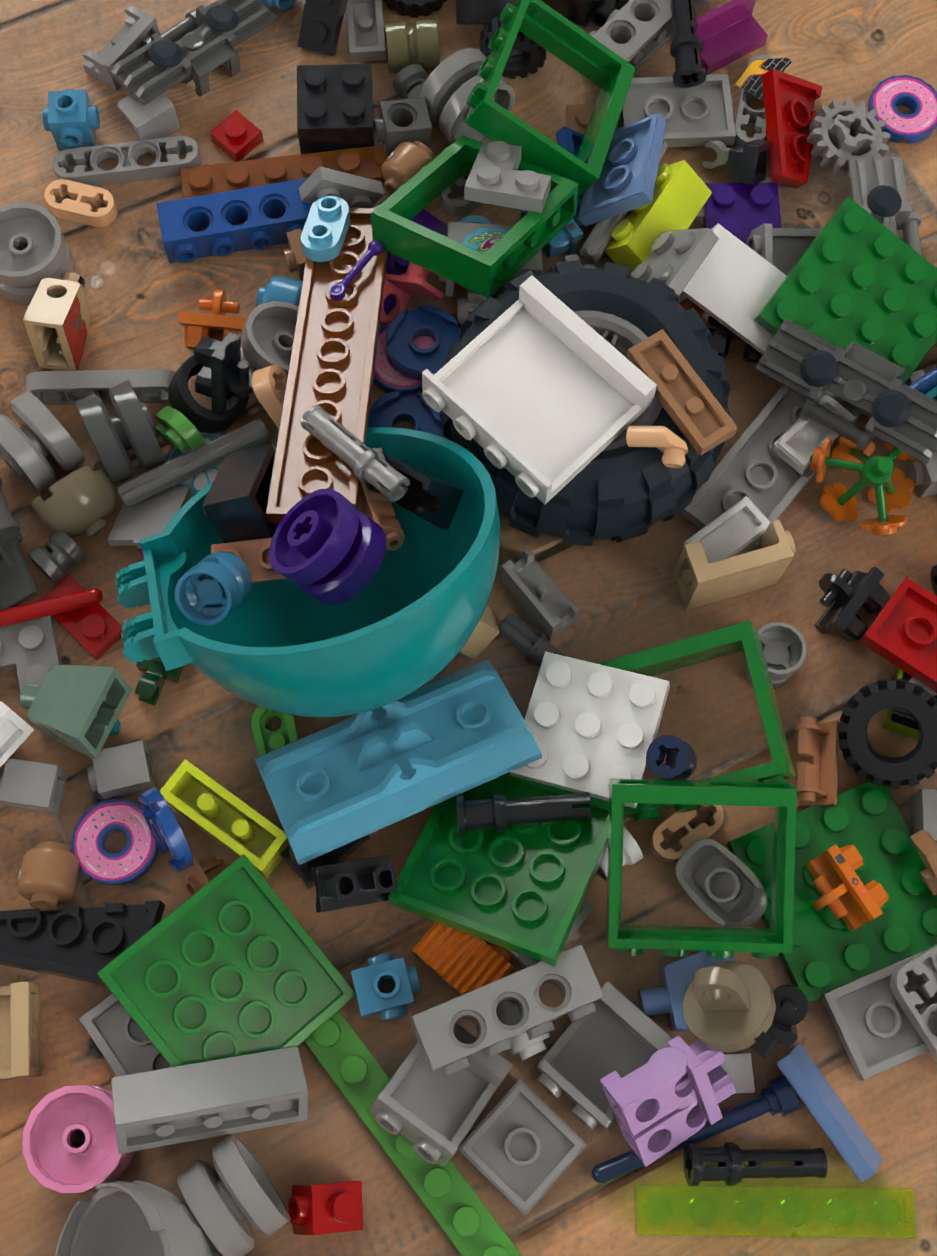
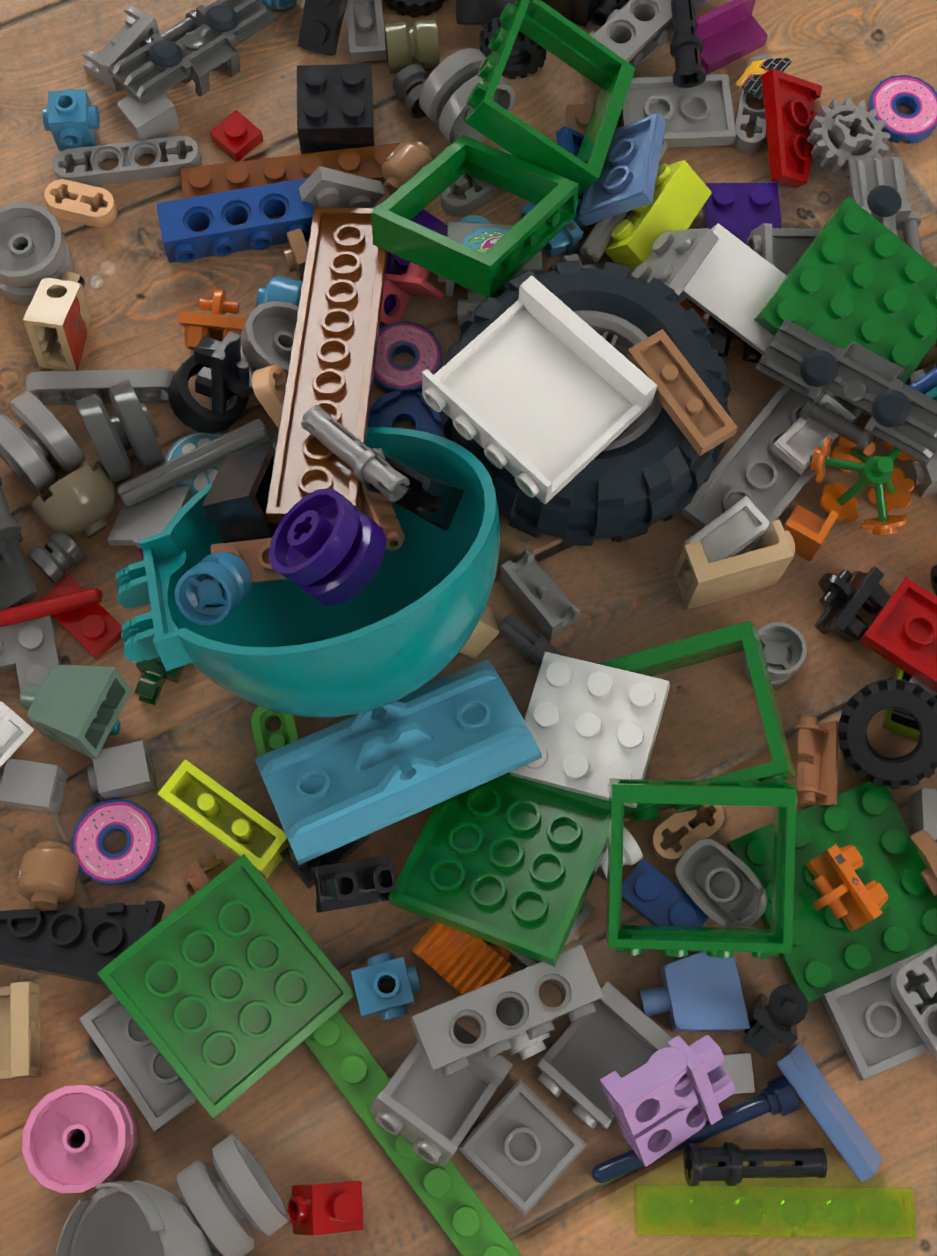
(165, 829): blue tile -> none
(178, 430): bright green plate -> none
(209, 1099): light grey panel -> none
(325, 228): medium azure plate -> none
(337, 290): dark purple hinge -> none
(402, 122): dark grey brick -> none
(415, 323): blue tile -> none
(498, 182): light grey plate -> none
(499, 812): black pin -> none
(660, 899): none -> blue plate
(661, 438): light nougat arm -> none
(678, 765): dark blue wheel -> none
(728, 1006): dark tan tile -> none
(744, 163): black piece -> none
(808, 530): none -> orange panel

